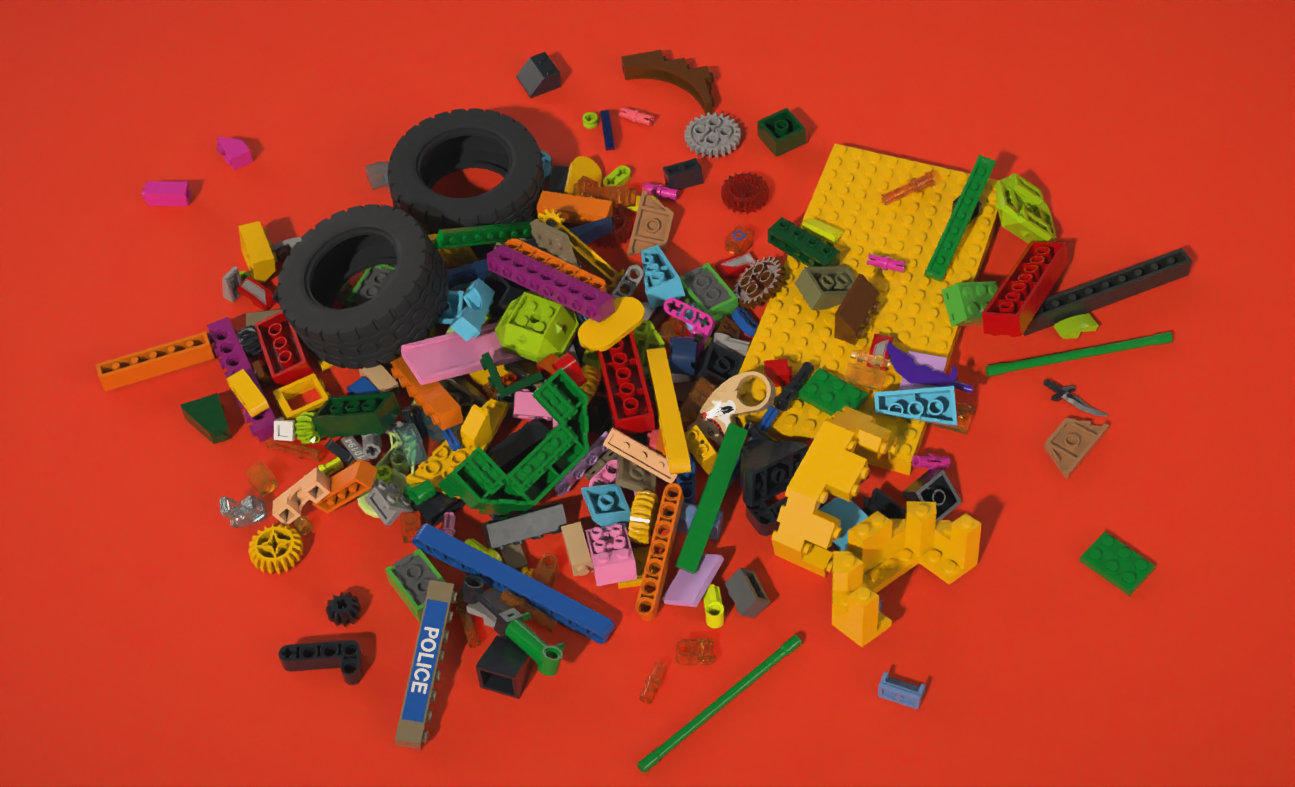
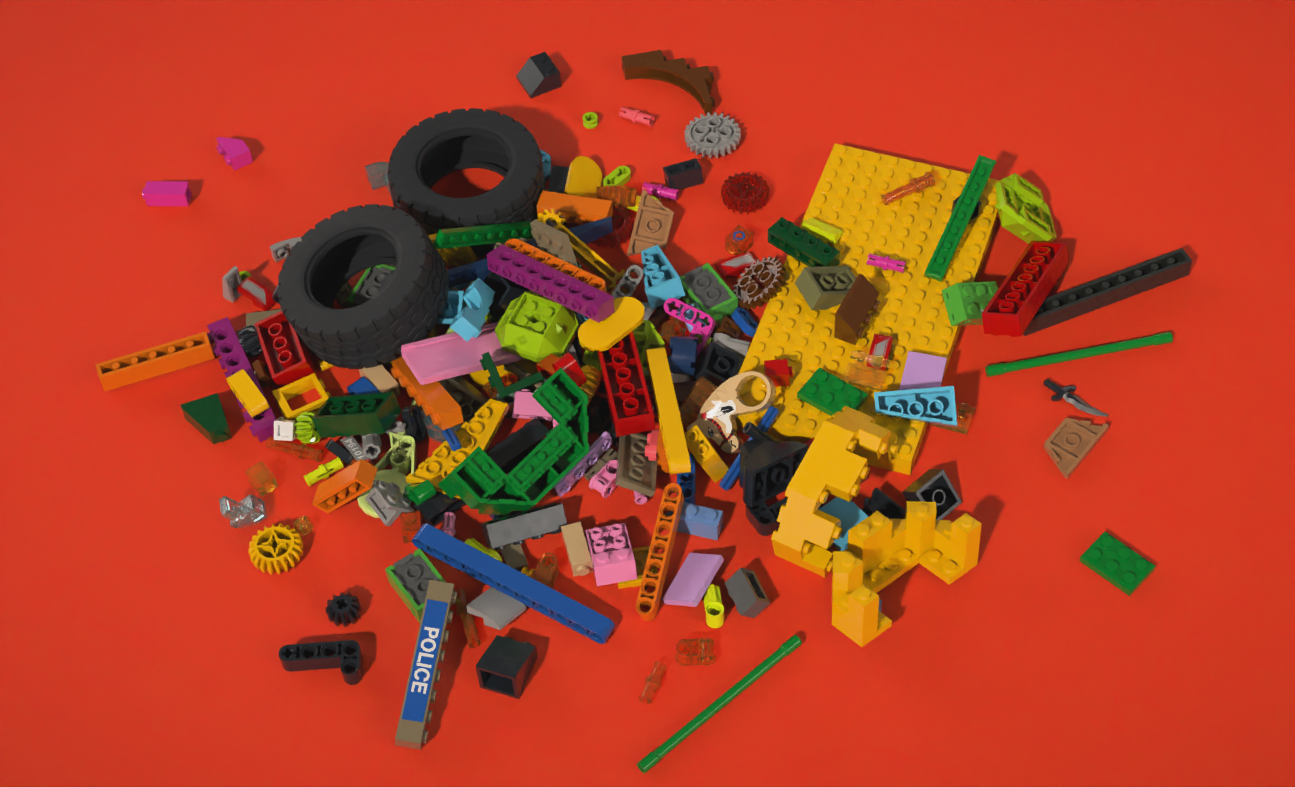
(257, 251): yellow slope -> none
(290, 503): light nougat arch -> none
(380, 472): lime bush -> none
(411, 443): clear light blue brick -> none
(476, 428): yellow slope -> none
(512, 625): piece -> none
(522, 606): clear orange pin -> none
(586, 188): clear orange brick -> none
(606, 504): medium azure slope -> none
(607, 130): clear blue beam -> none
(639, 454): light nougat tile -> none
(643, 517): yellow gear -> none
(711, 498): green tile -> none
(781, 132): dark green brick -> none
(789, 391): black pin -> none
(901, 691): medium blue hinge -> none
(921, 374): dark purple sword -> none
(931, 461): dark pink pin -> none
(1074, 325): lime slope -> none

